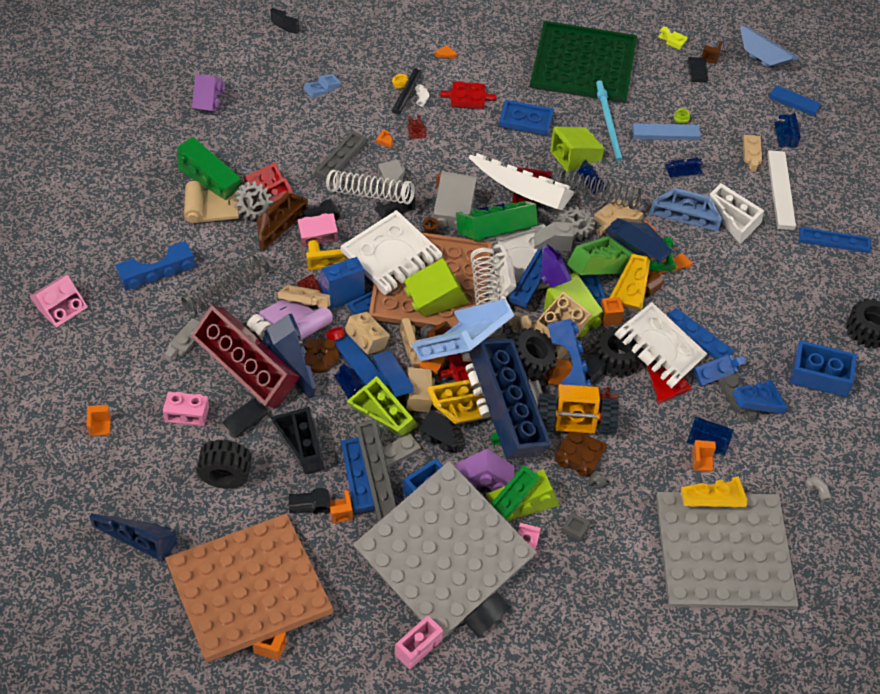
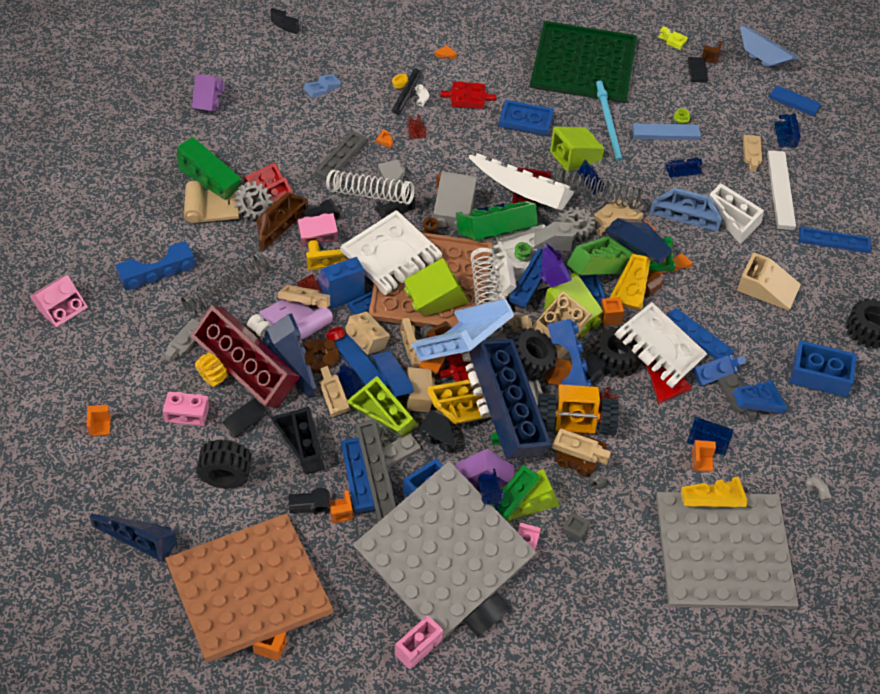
(211, 369): none -> yellow gear
(333, 393): none -> tan hinge
(490, 489): none -> clear blue hinge
(522, 255): none -> bright green bush
(580, 447): none -> tan hinge
(768, 282): none -> tan slope

